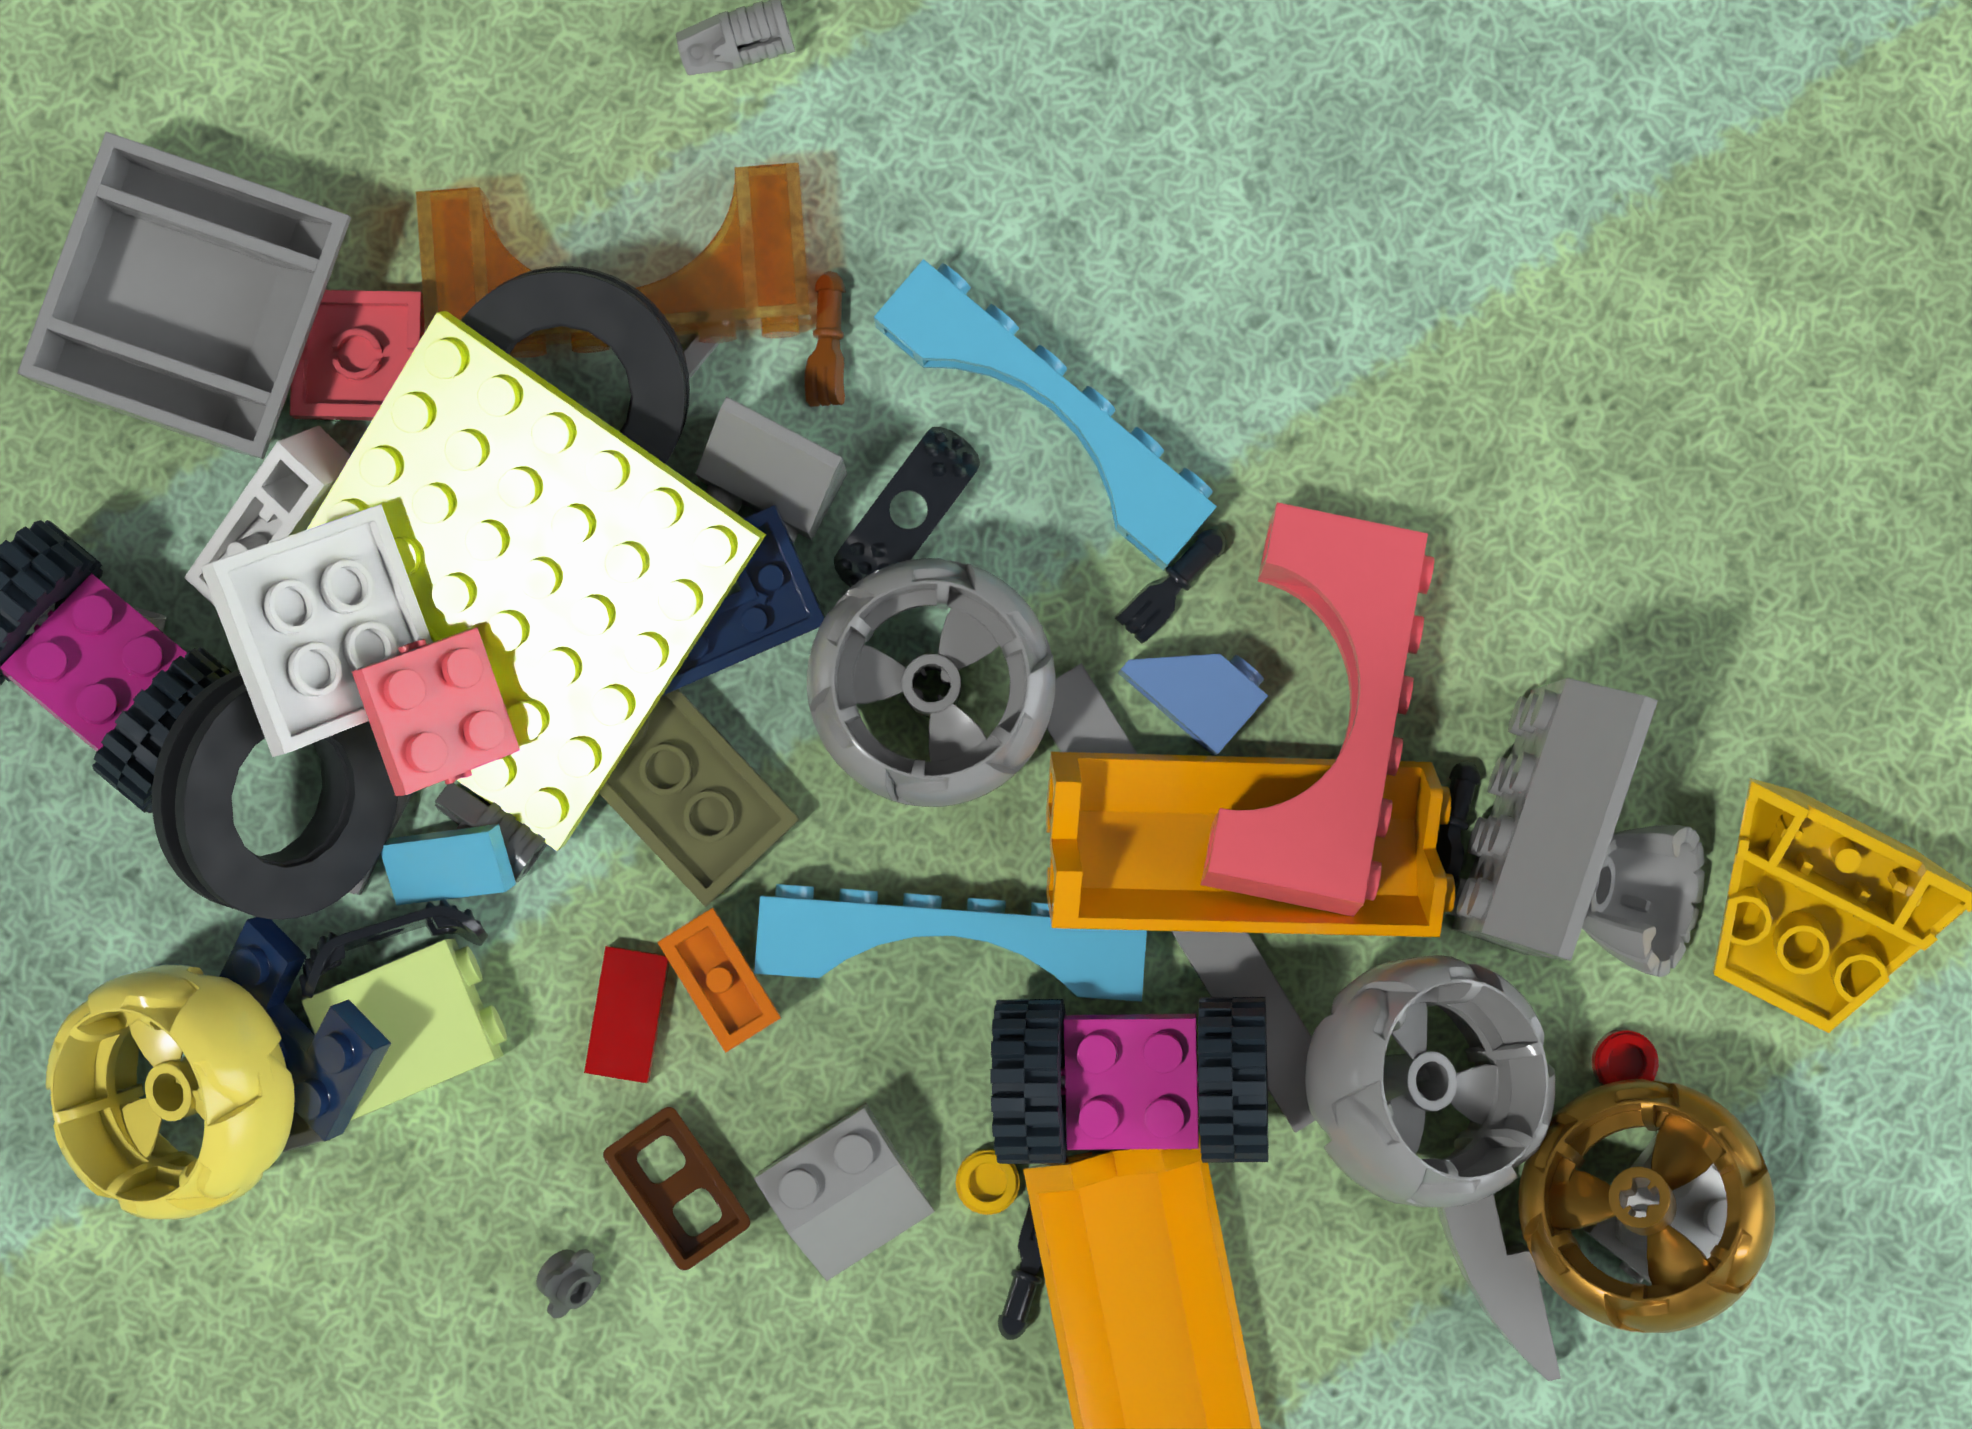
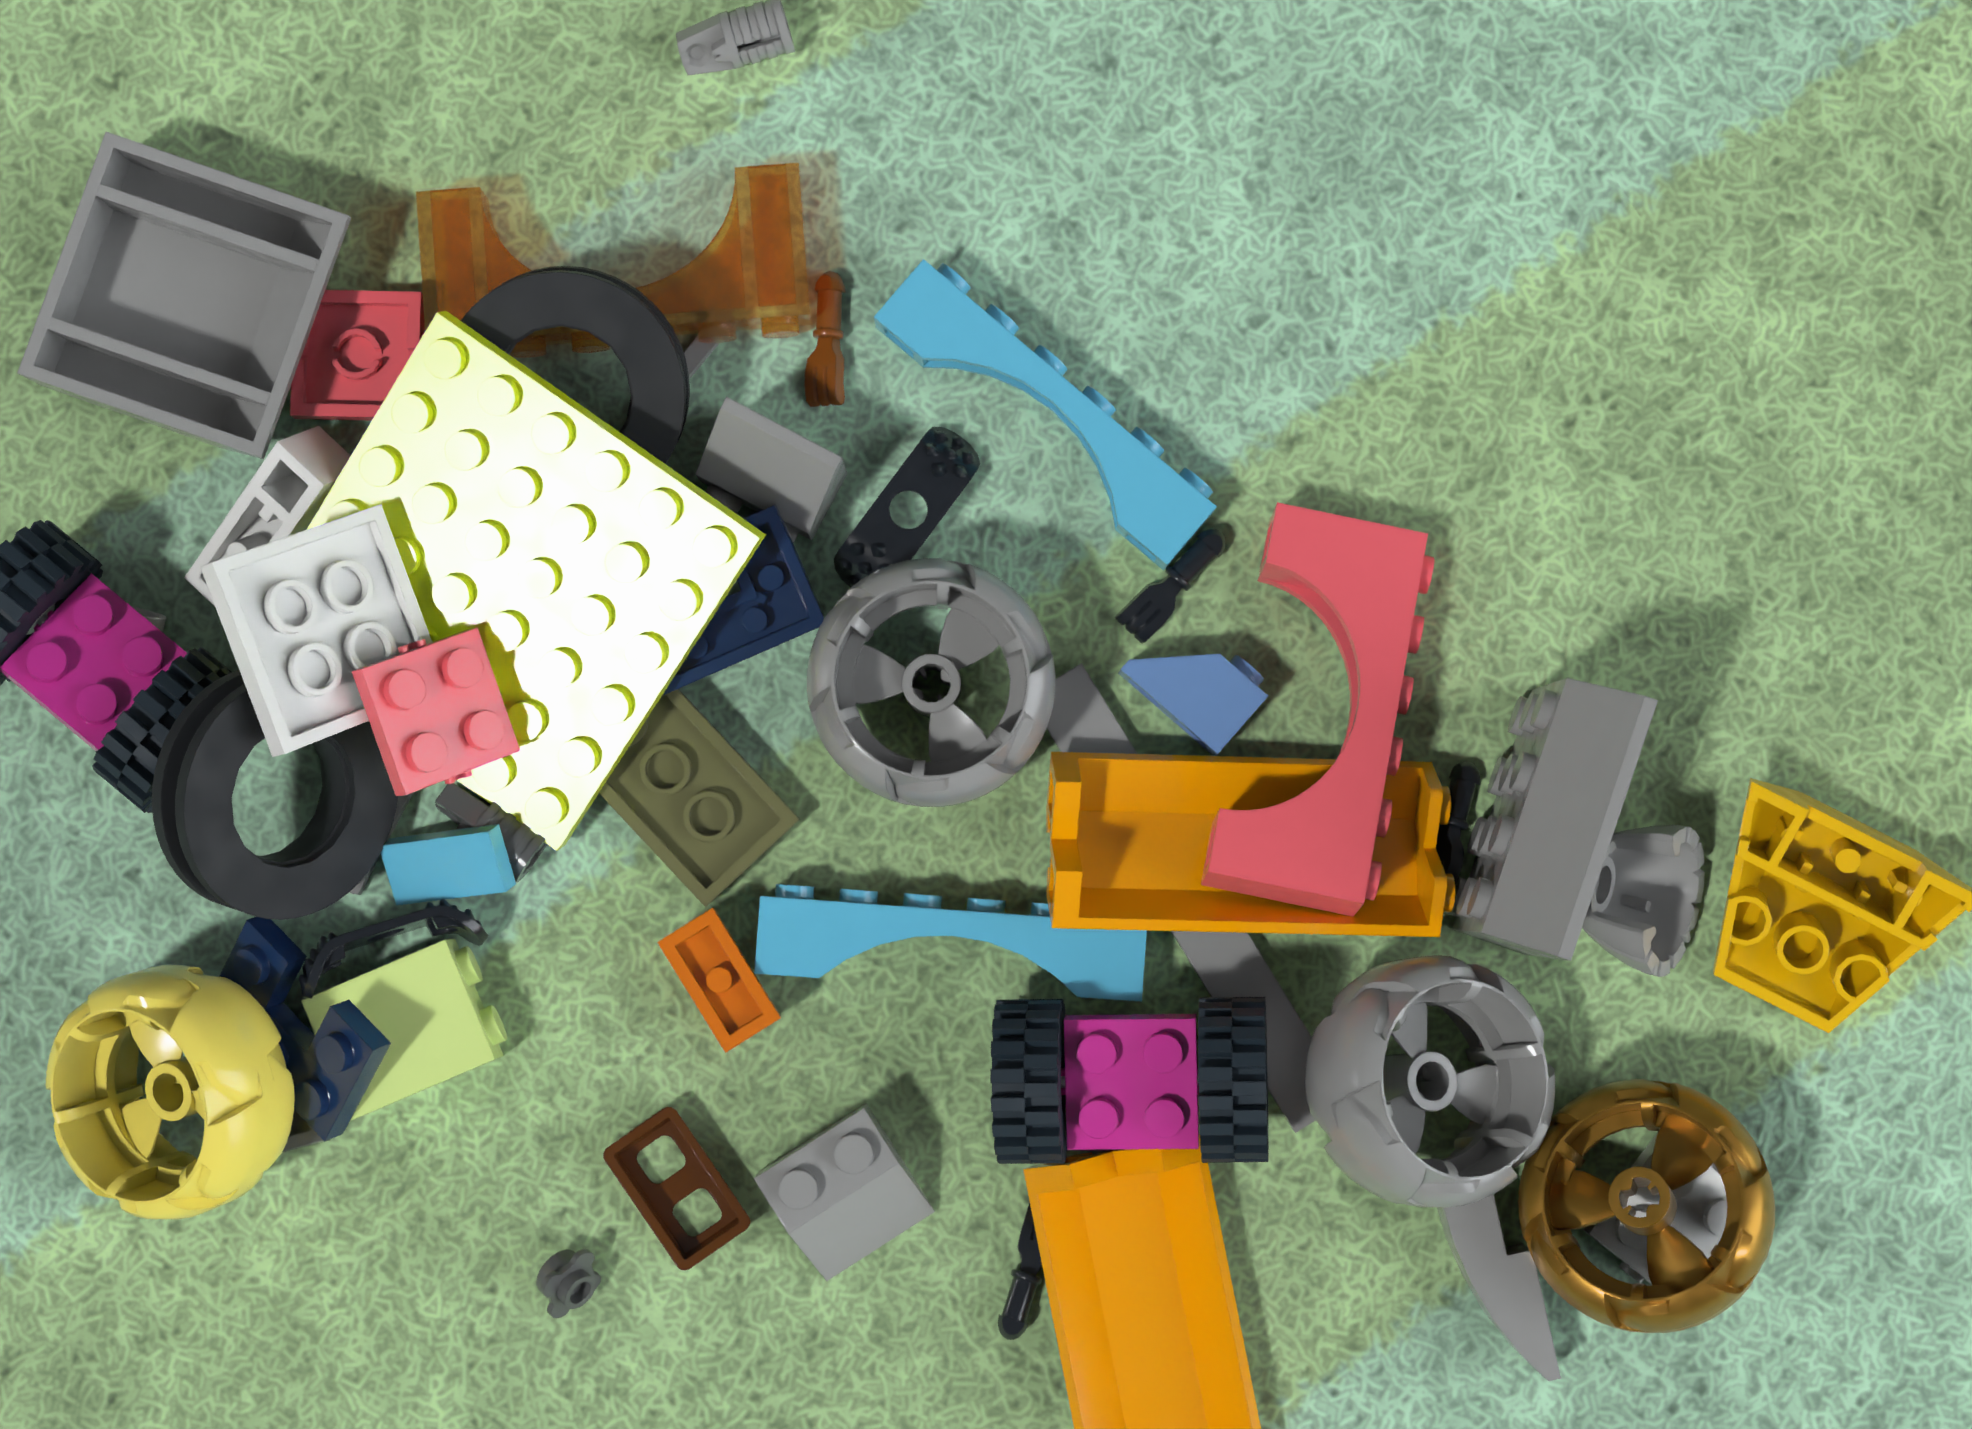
(627, 1014): red tile -> none
(985, 1183): yellow tile -> none
(1624, 1057): red tile -> none

